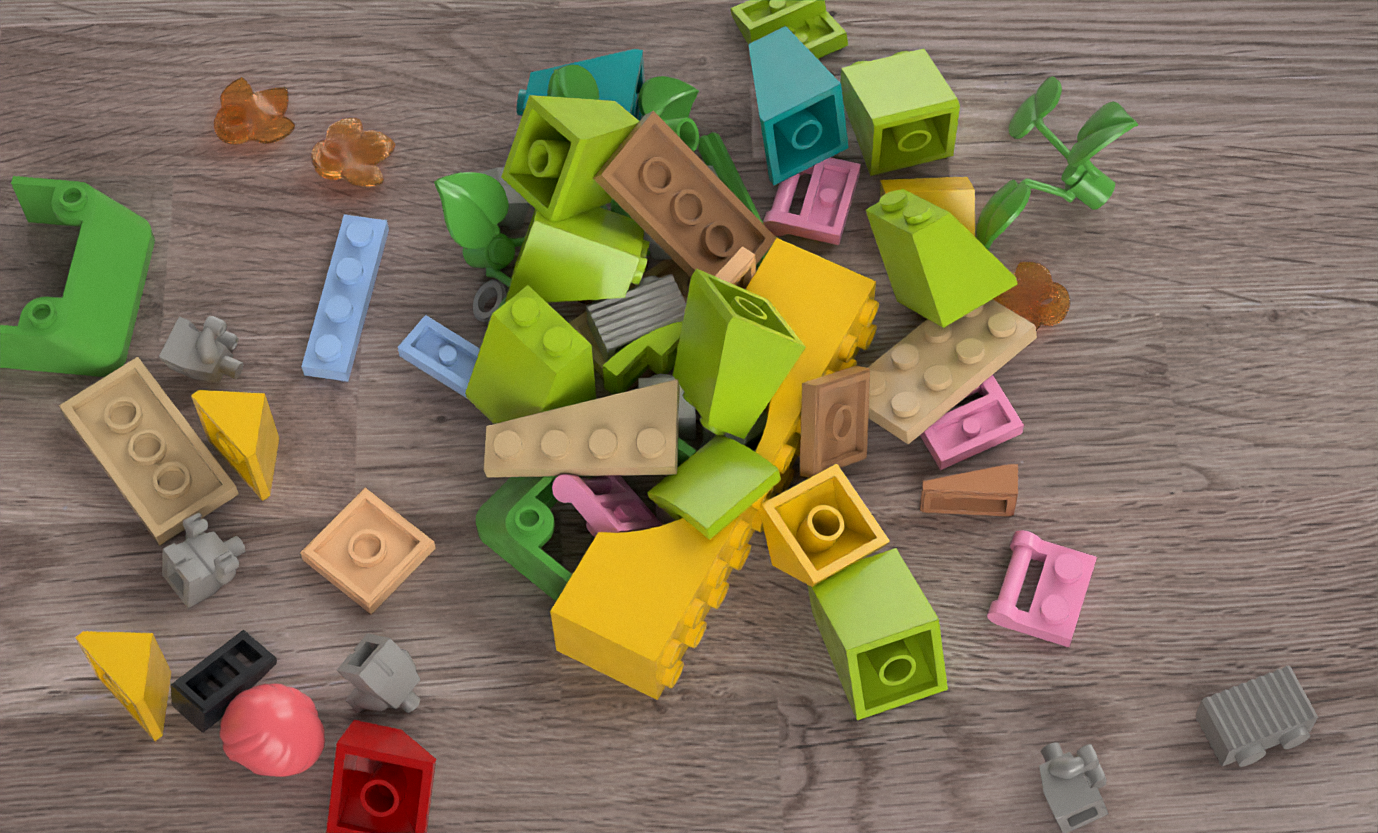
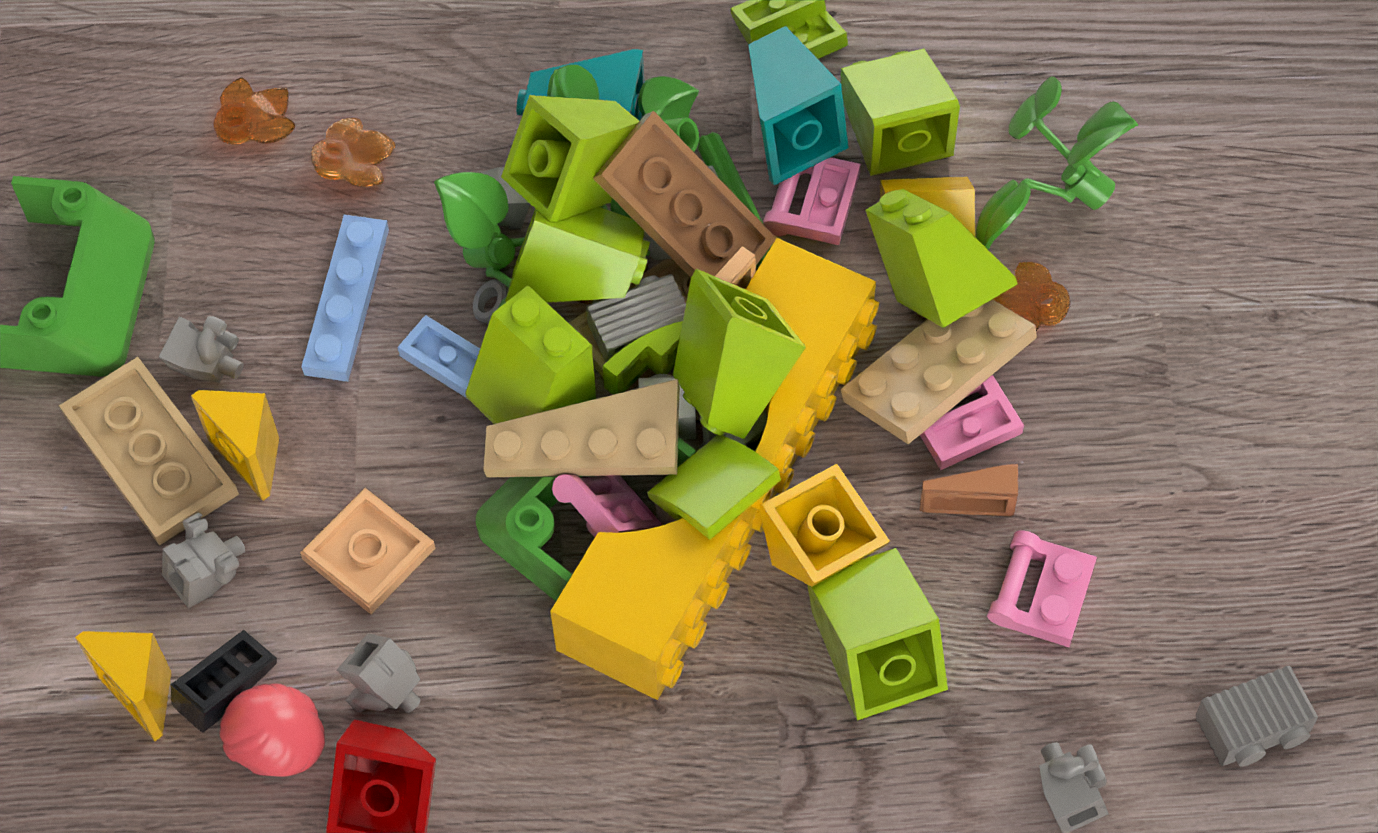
(834, 420): medium nougat tile -> none

